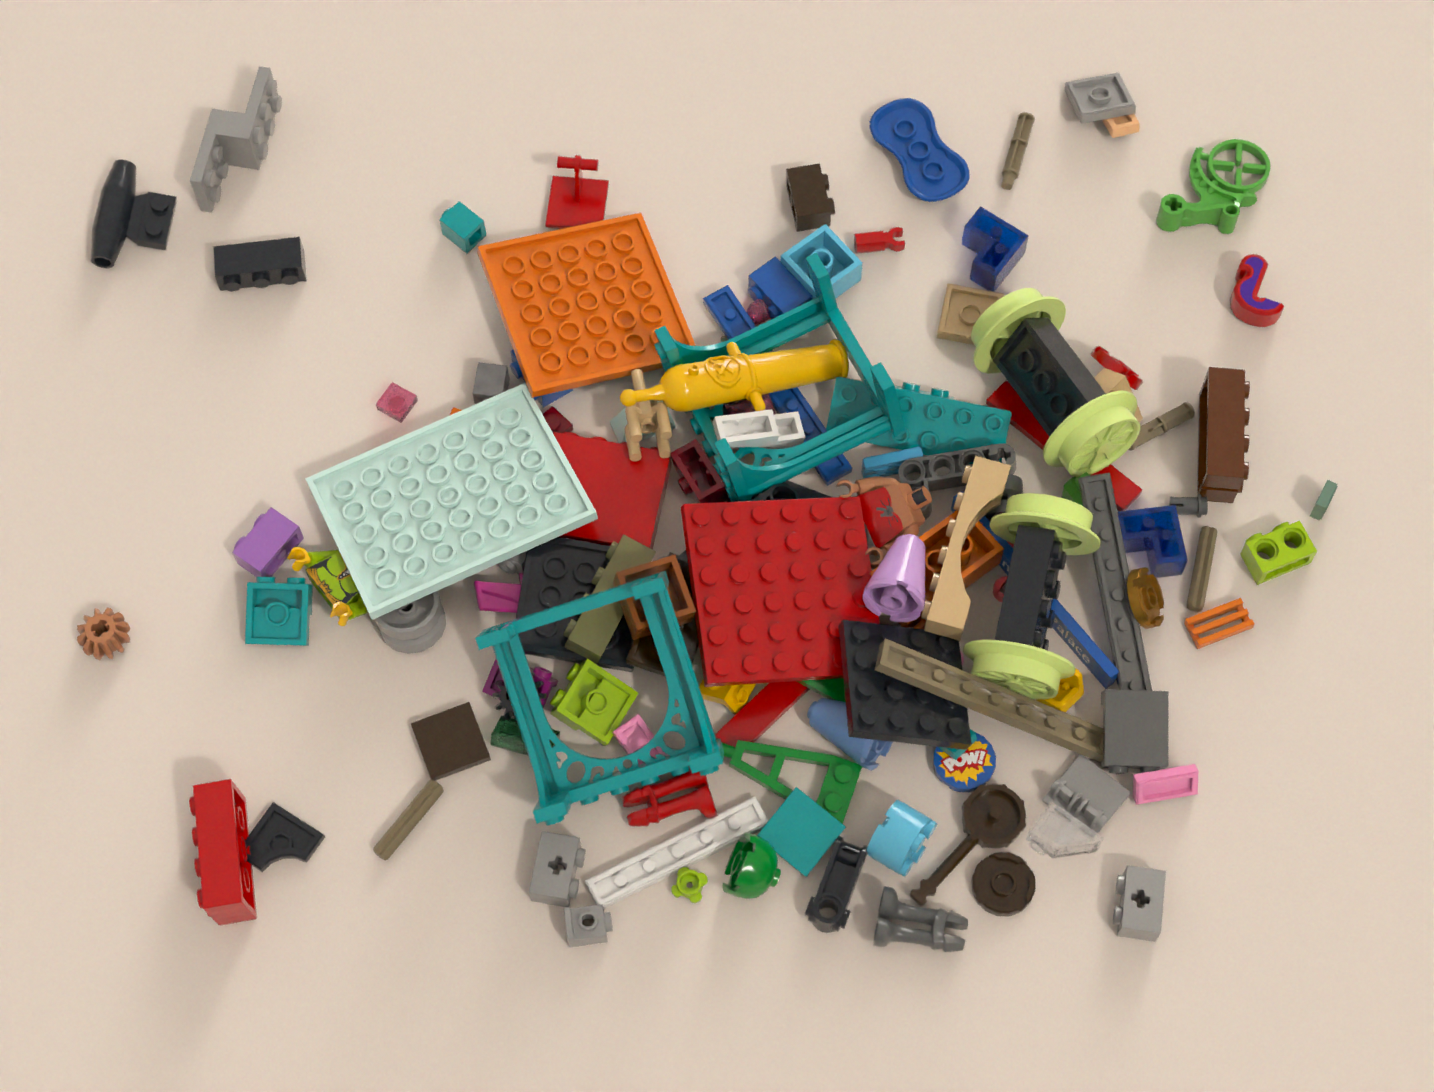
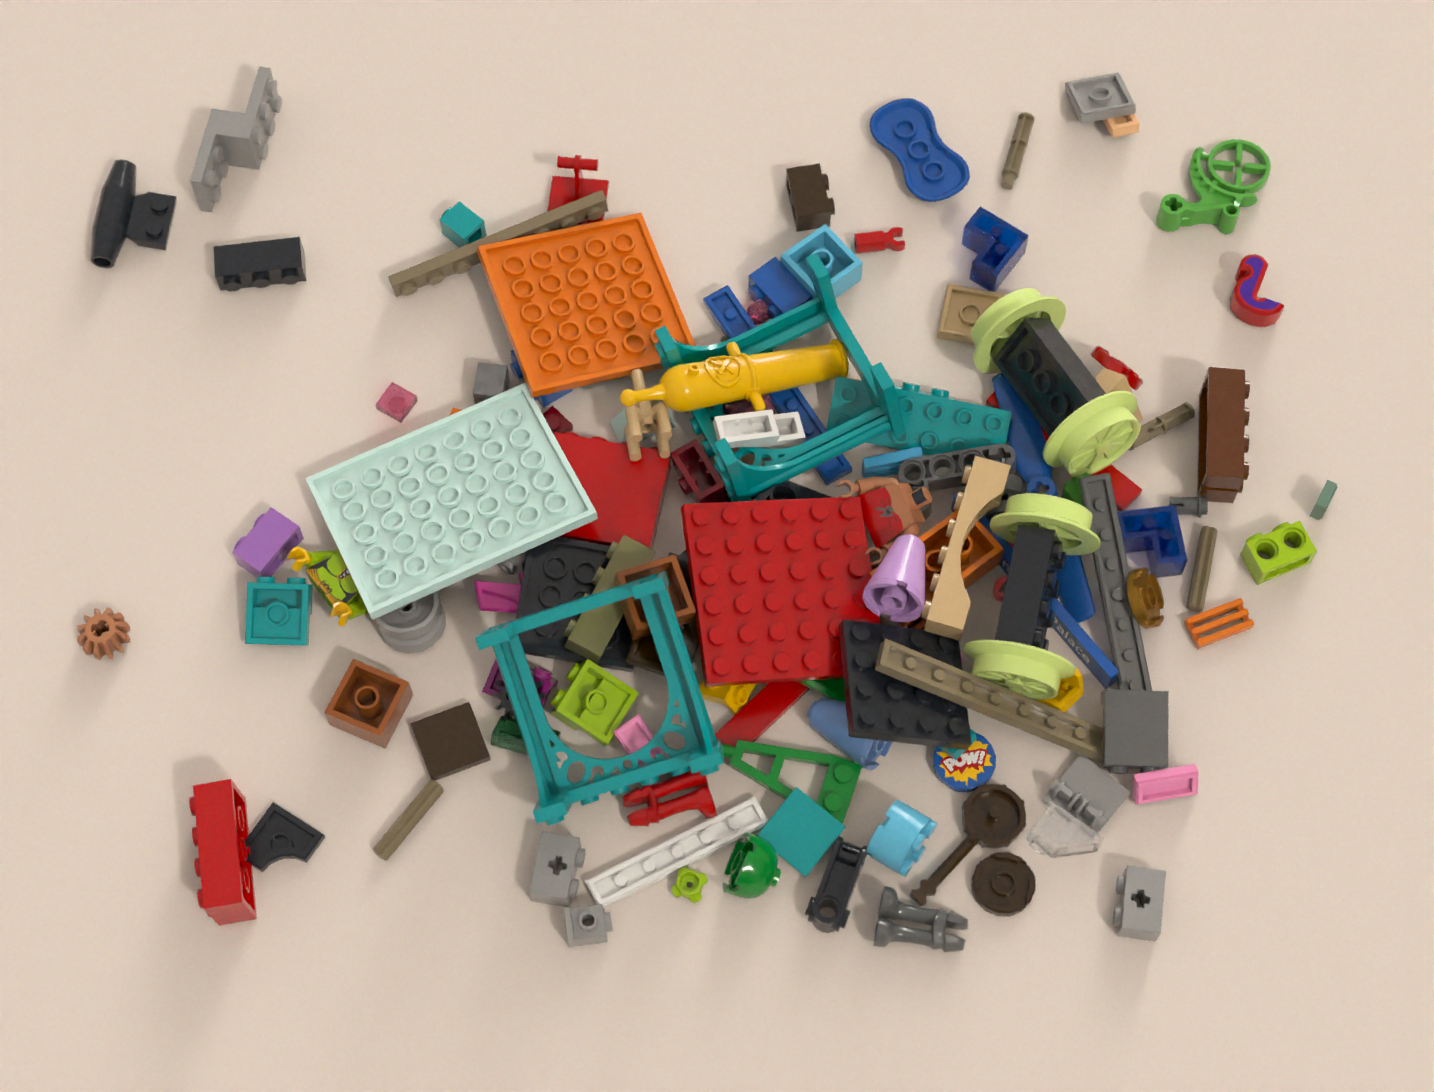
(369, 703): none -> dark orange brick
(463, 258): none -> dark tan plate
(1028, 443): none -> blue piece

